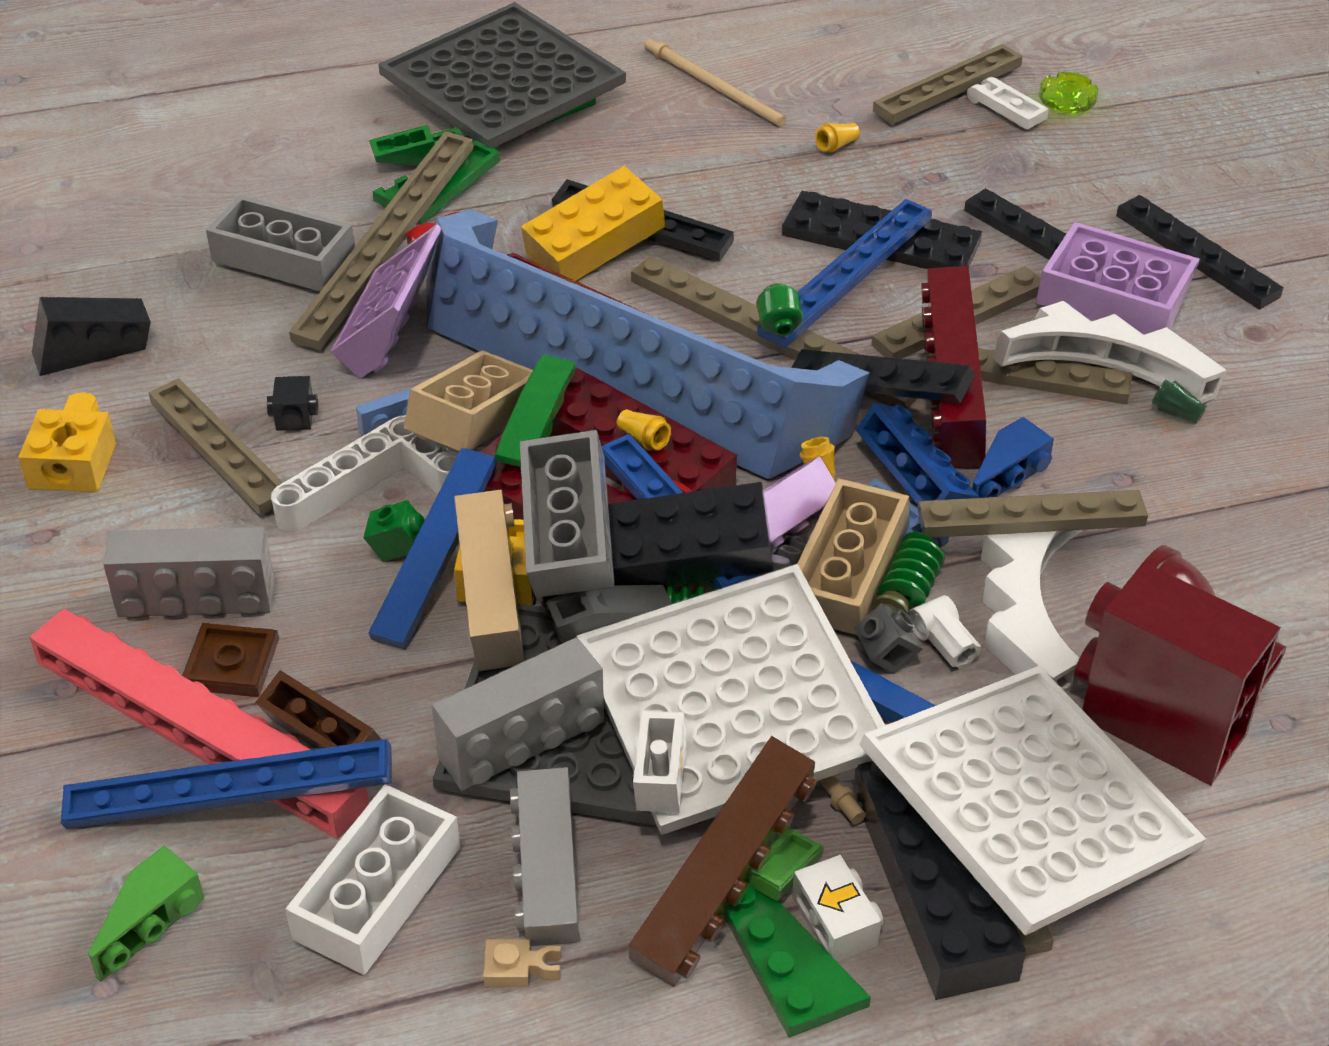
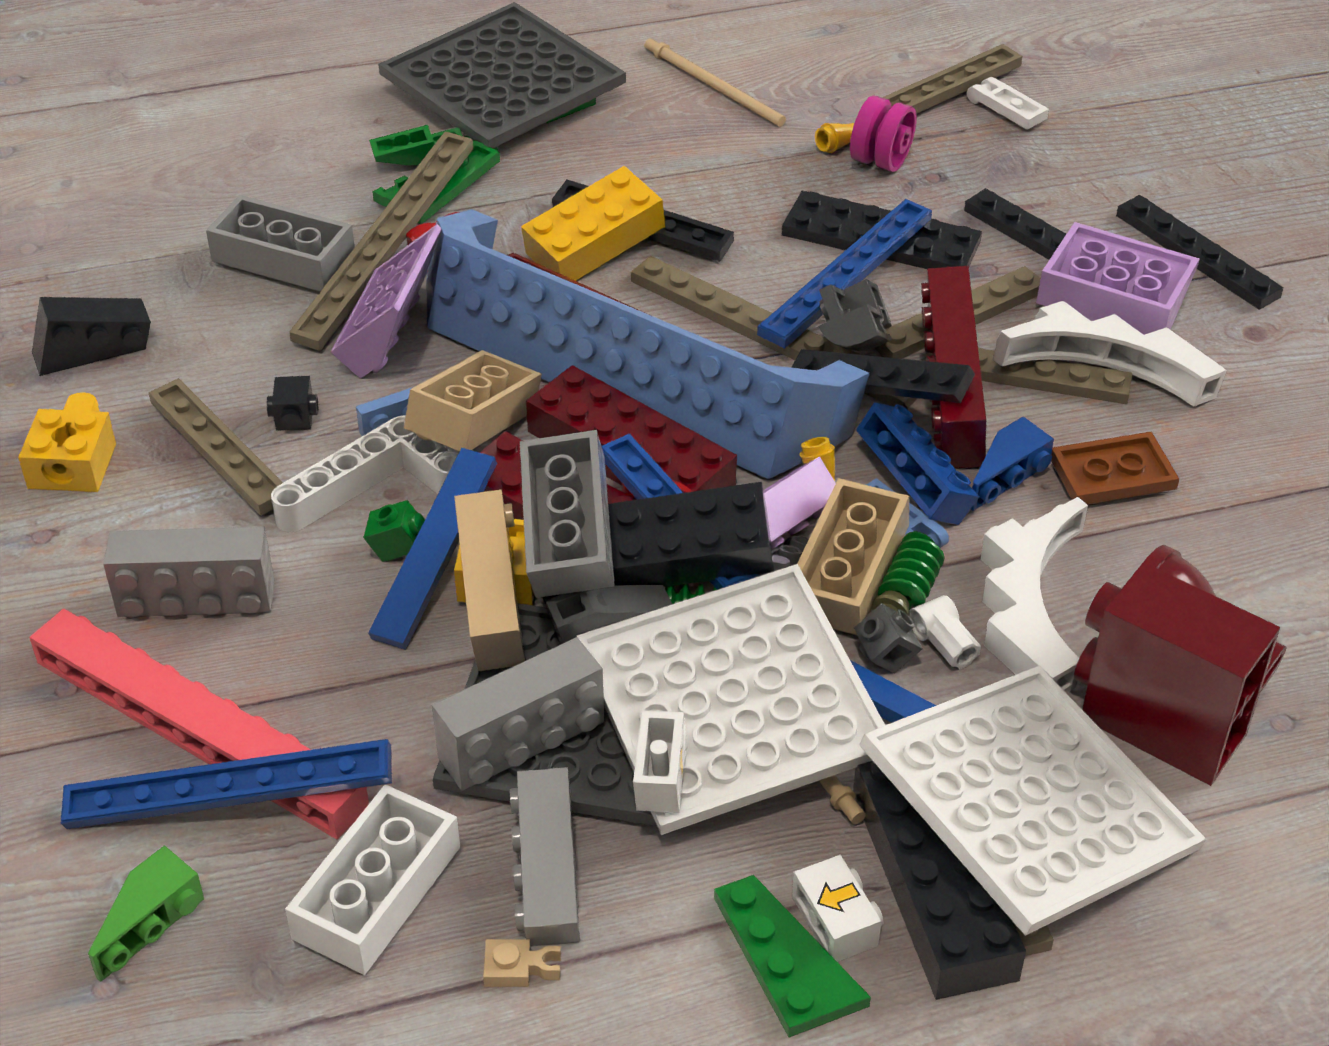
(231, 658): reddish brown tile -> none
(311, 715): reddish brown brick -> none
(536, 406): green slope -> none
(647, 429): yellow cone -> none
(722, 861): reddish brown brick -> none
(779, 309): green head -> none
(787, 855): bright green tile -> none
(855, 316): none -> dark grey brick
(883, 133): none -> dark pink wheel
(1032, 513): dark tan plate -> none
(1068, 92): clear neon green plate -> none
(1114, 468): none -> dark orange plate
(1178, 401): clear green cone -> none

